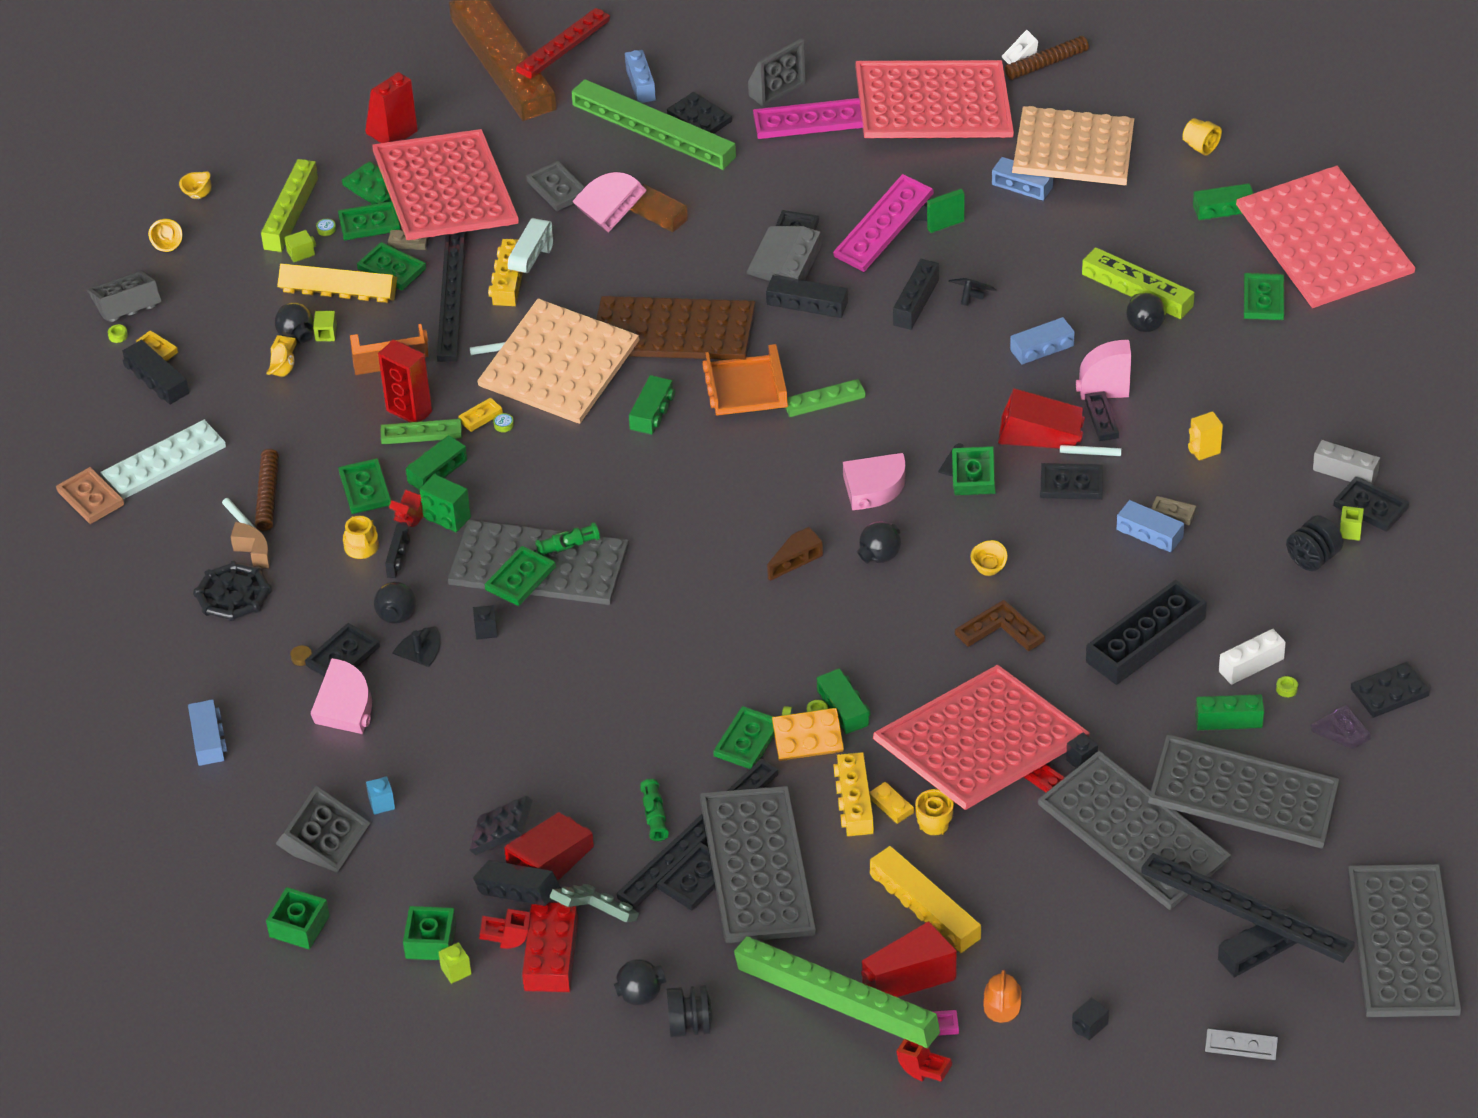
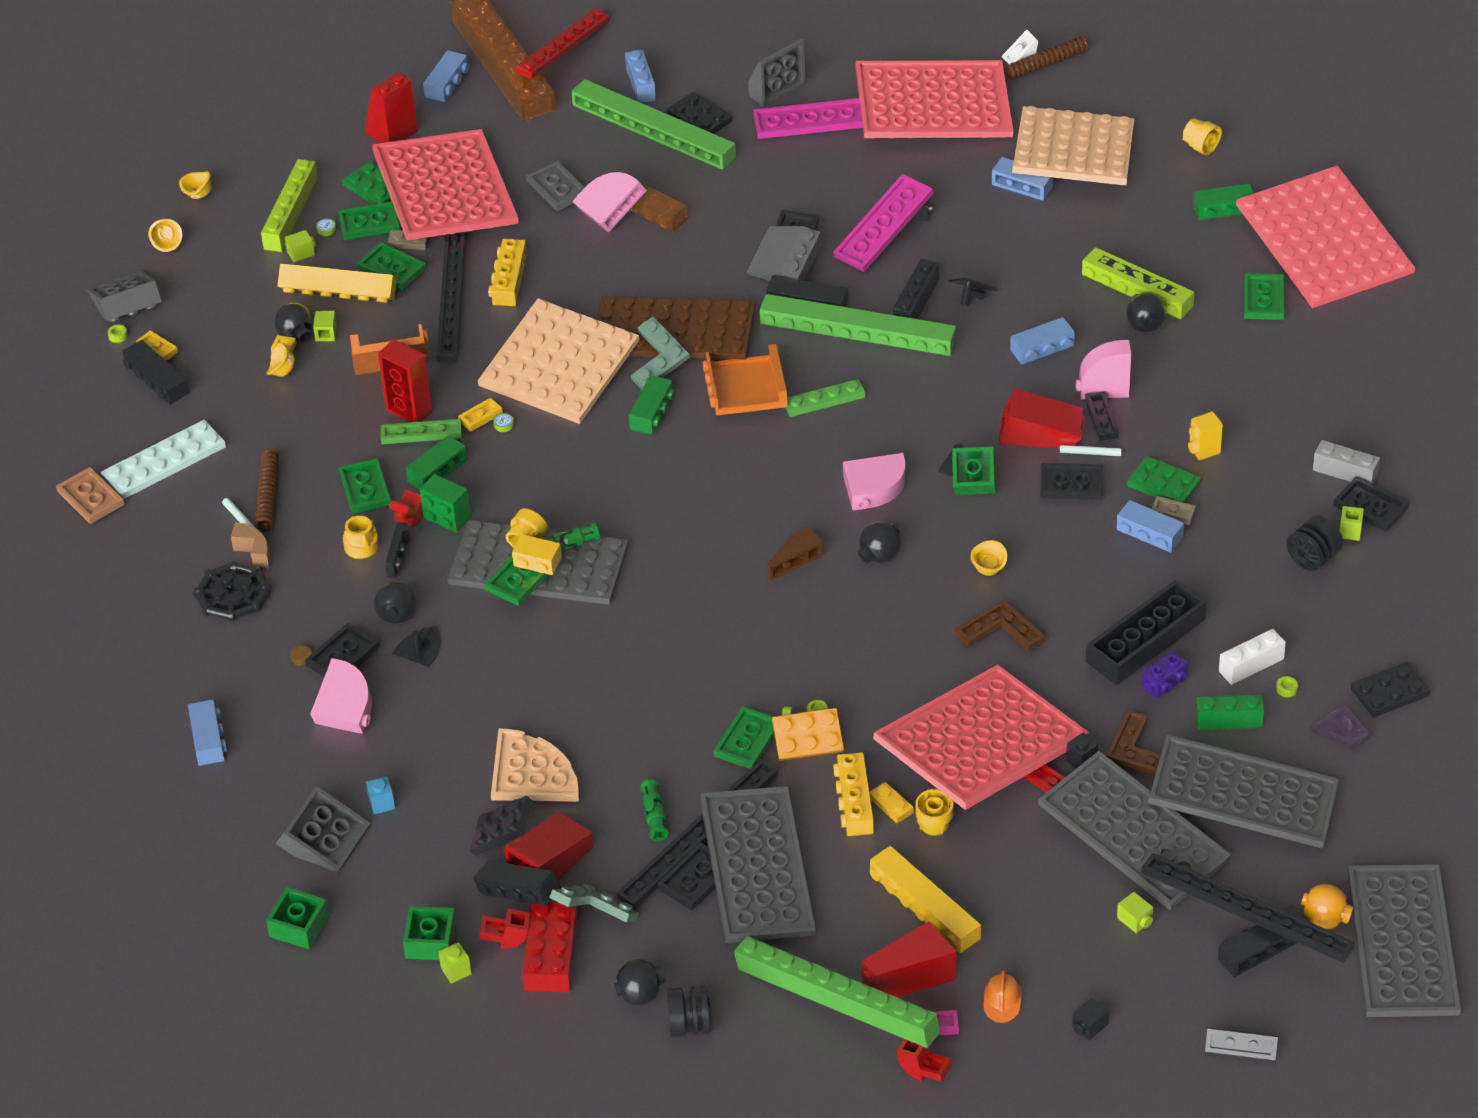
(446, 76): none -> medium blue brick
(485, 622): black brick -> none
(486, 348): light aqua bar -> none
(526, 523): none -> yellow piece
(531, 769): none -> light nougat plate
(535, 239): light aqua beam -> none
(537, 554): none -> yellow brick
(670, 353): none -> sand green plate
(838, 693): green brick -> none
(858, 324): none -> bright green brick
(945, 210): green tile -> none
(1124, 749): none -> reddish brown plate
(1135, 912): none -> lime brick
(1163, 480): none -> green plate
(1164, 674): none -> dark purple brick
(1326, 906): none -> light orange brick

